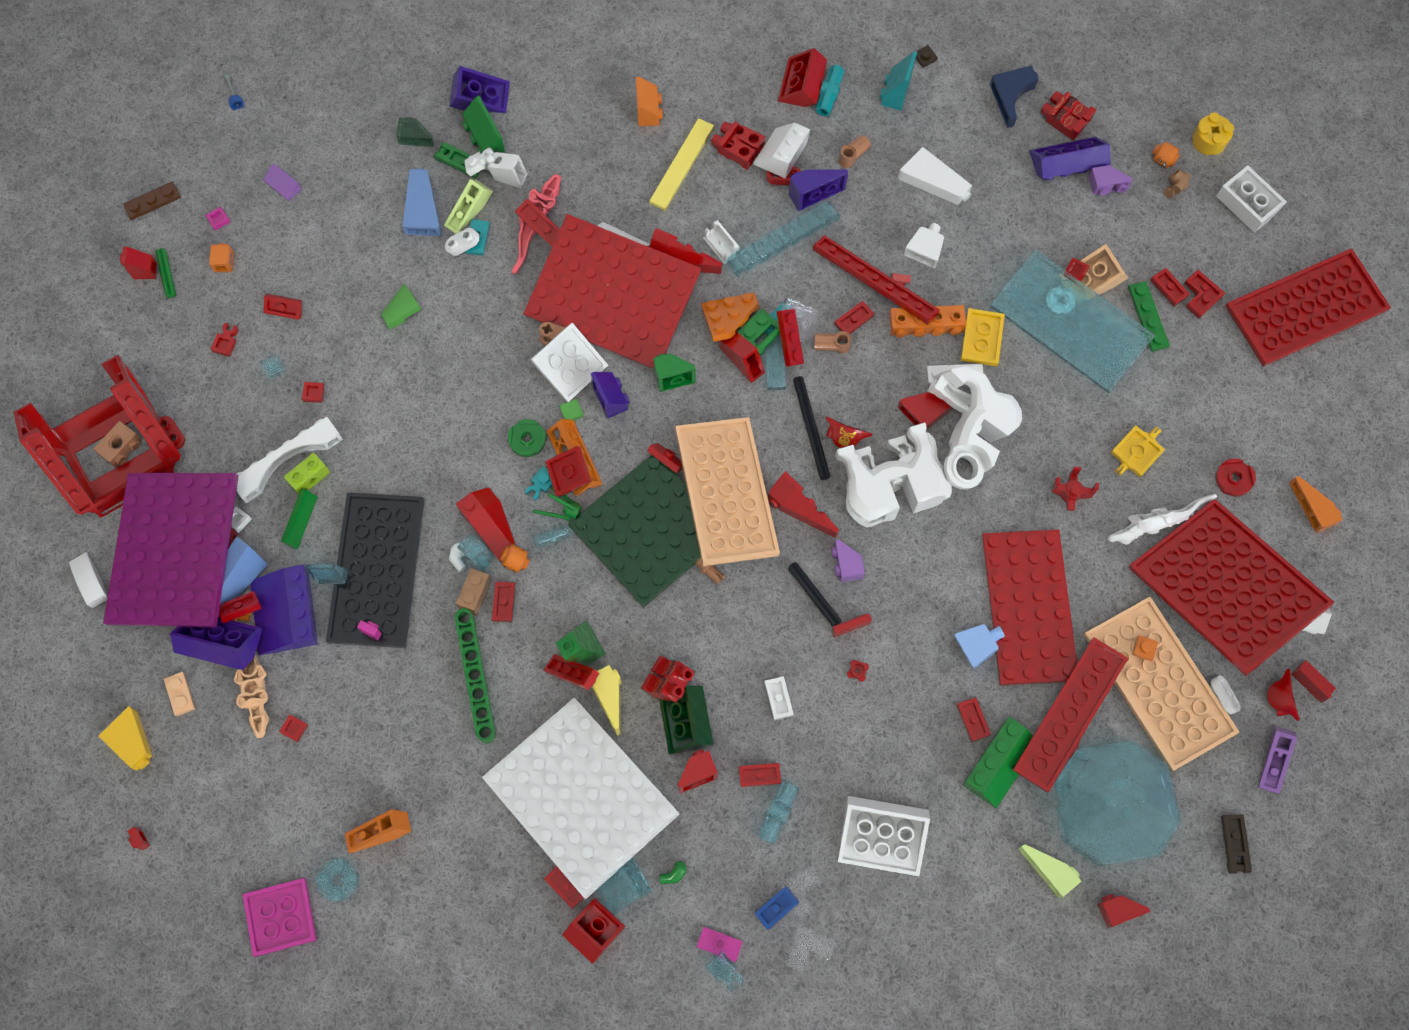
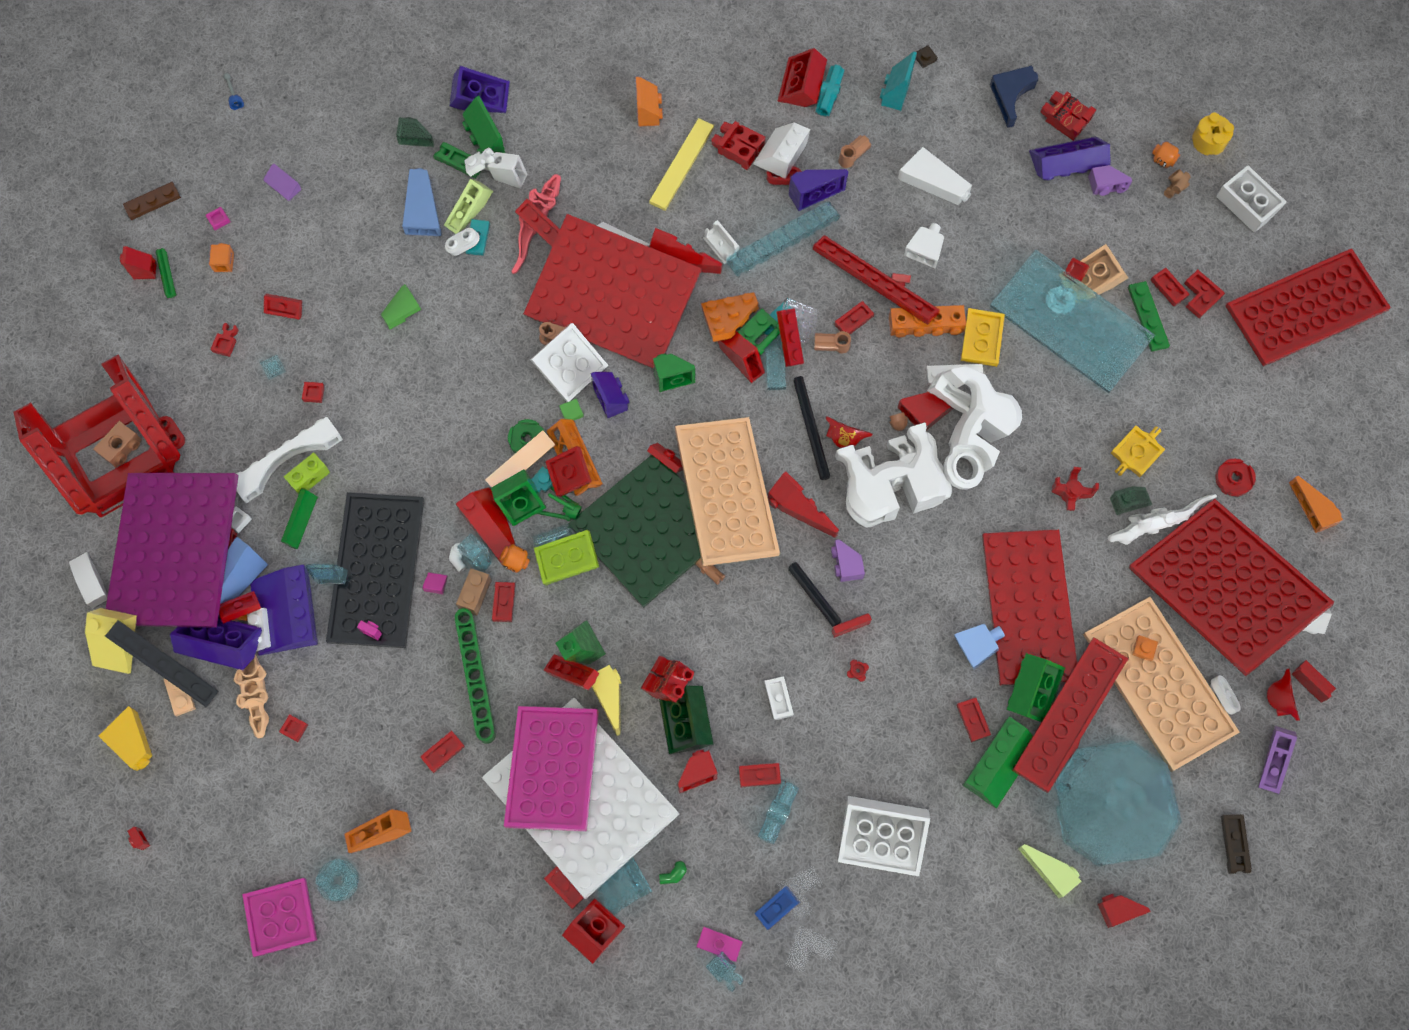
(103, 651): none -> light yellow slope
(161, 663): none -> black tile
(260, 619): none -> white plate
(435, 583): none -> dark pink slope
(442, 751): none -> red plate
(518, 497): none -> green slope
(522, 459): none -> light nougat tile
(551, 768): none -> dark pink plate
(566, 557): none -> lime plate
(898, 421): none -> nougat plate
(1035, 687): none -> green slope
(1130, 499): none -> clear green slope

